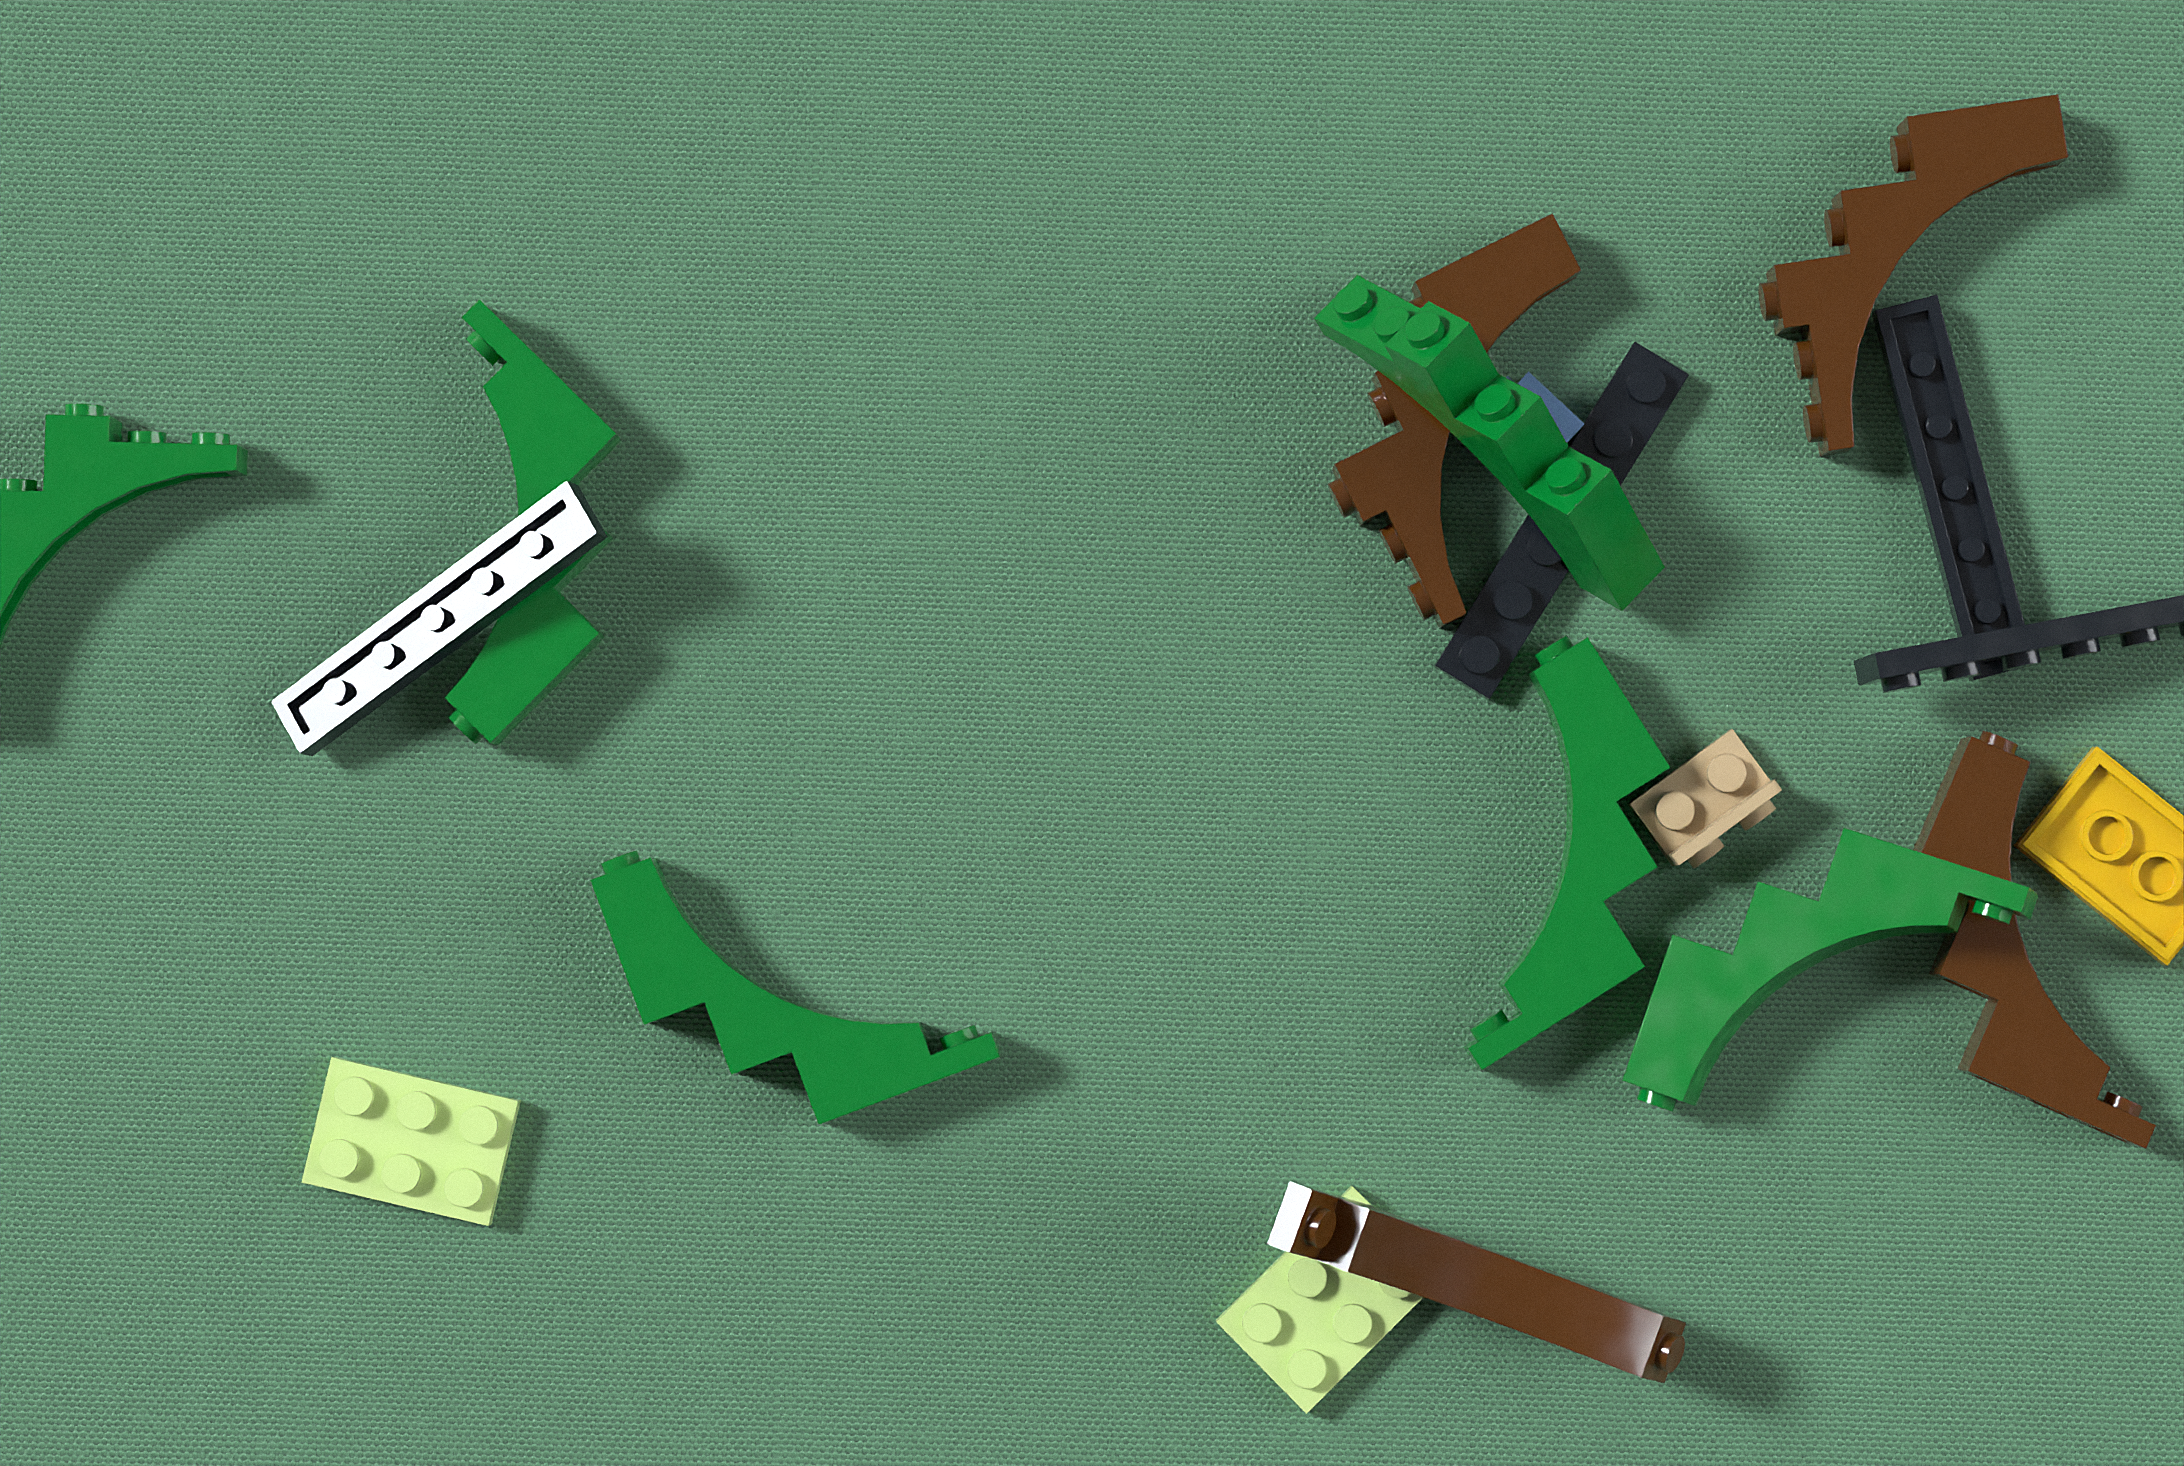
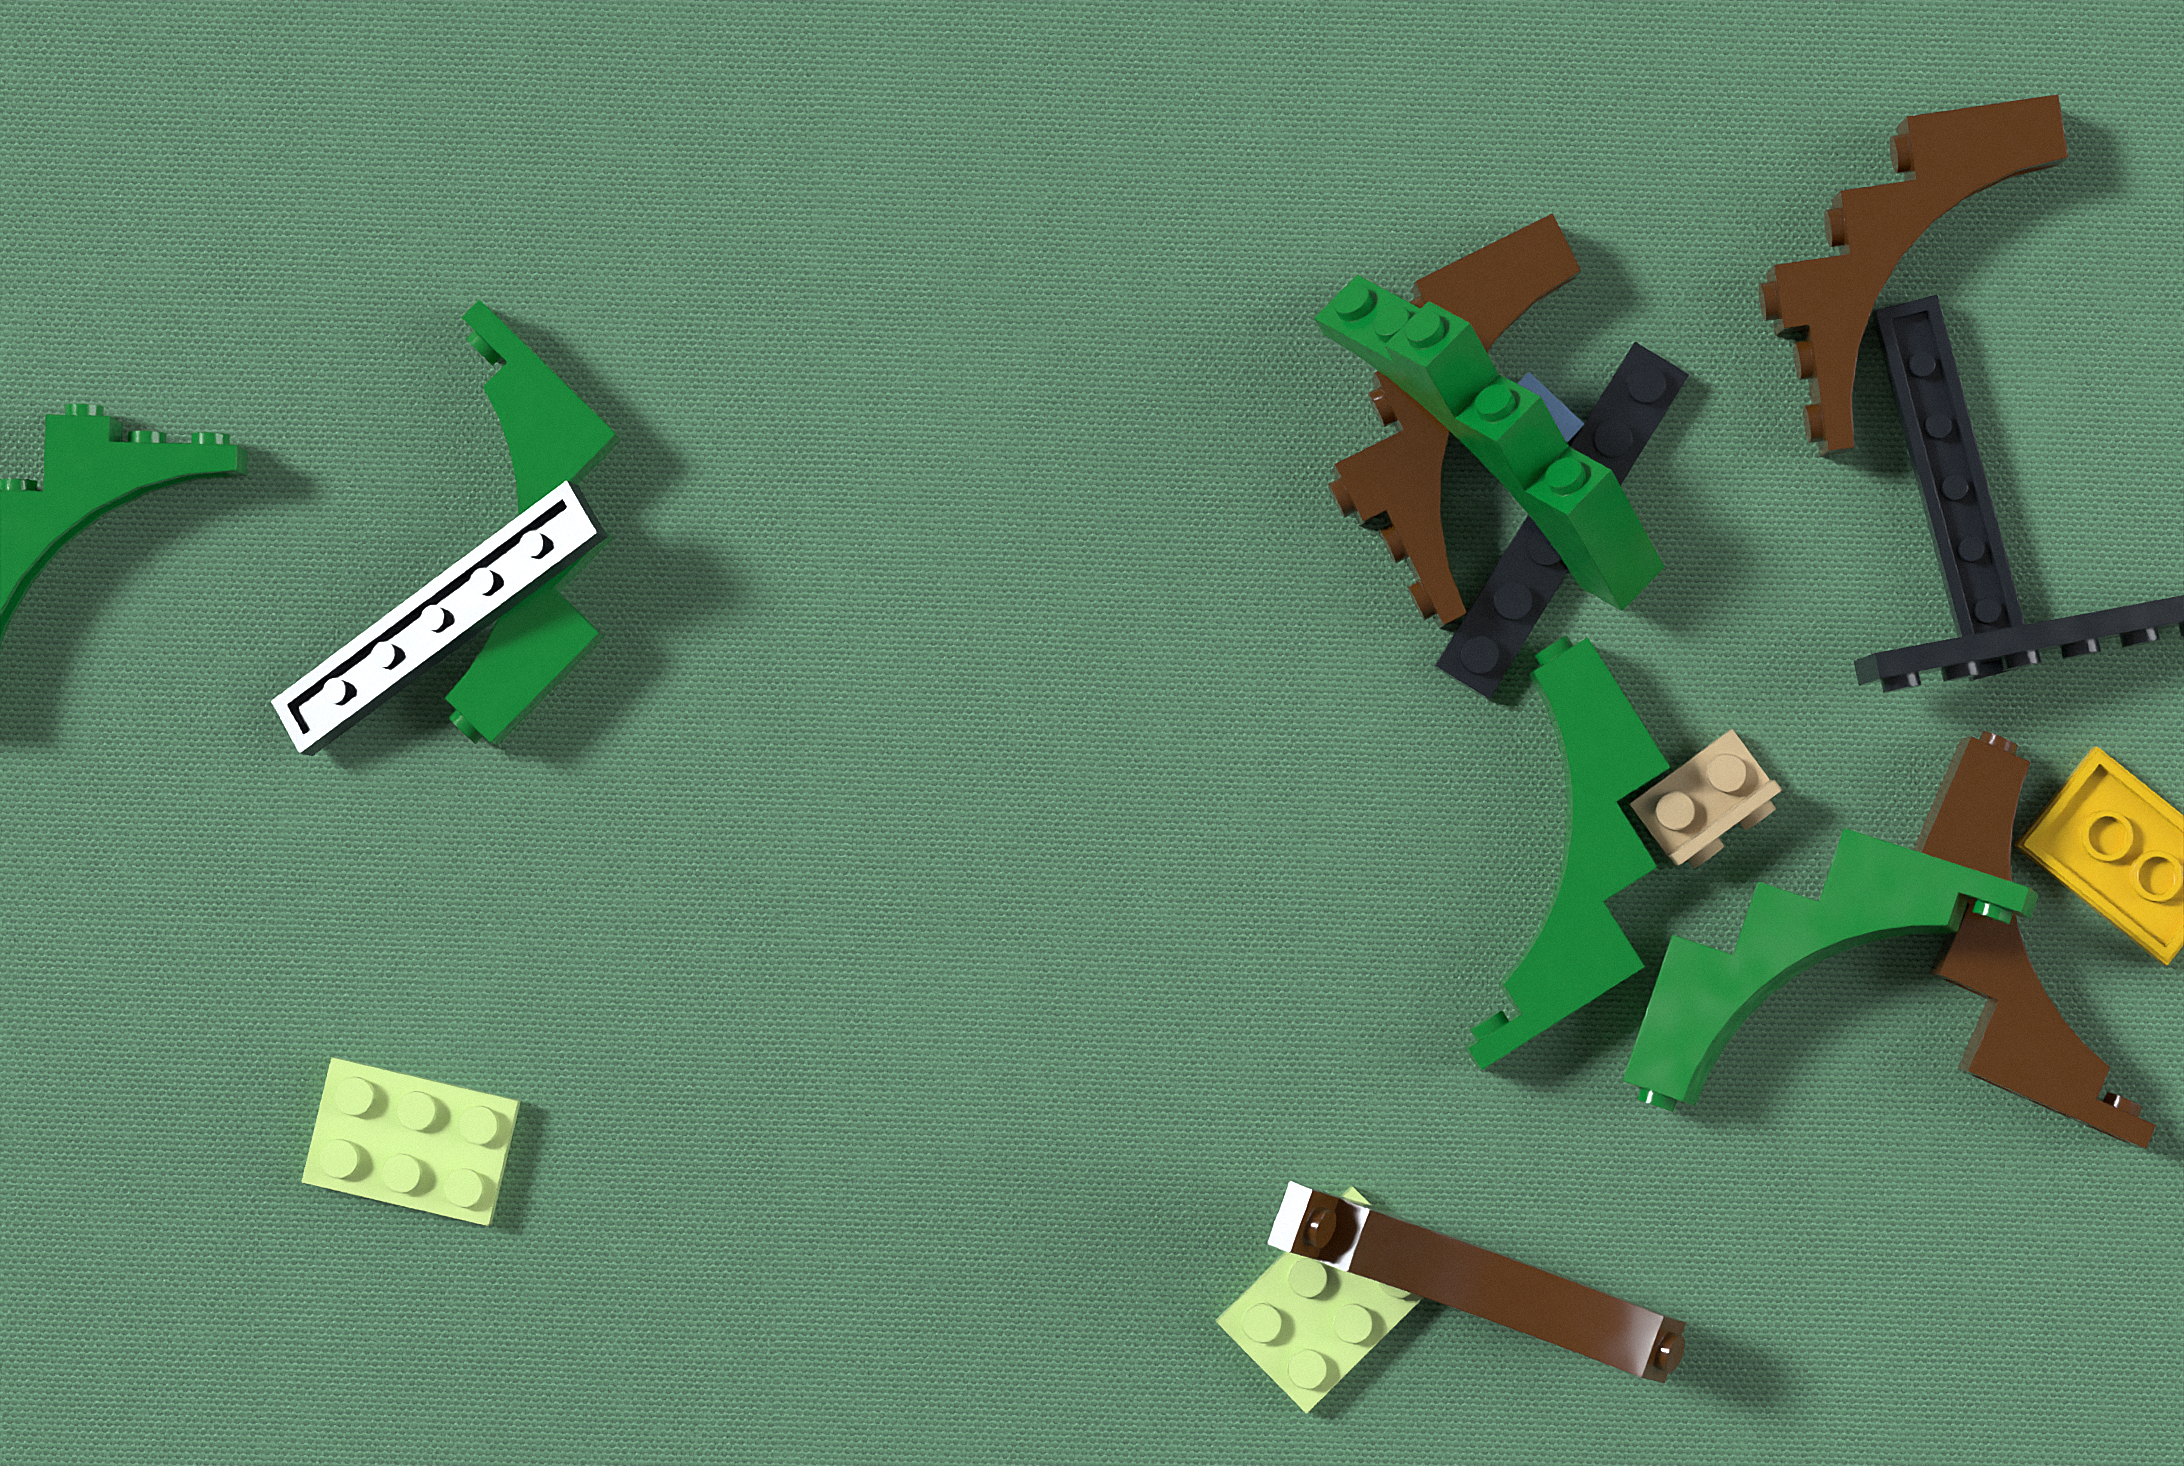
(838, 1058): green arch -> none

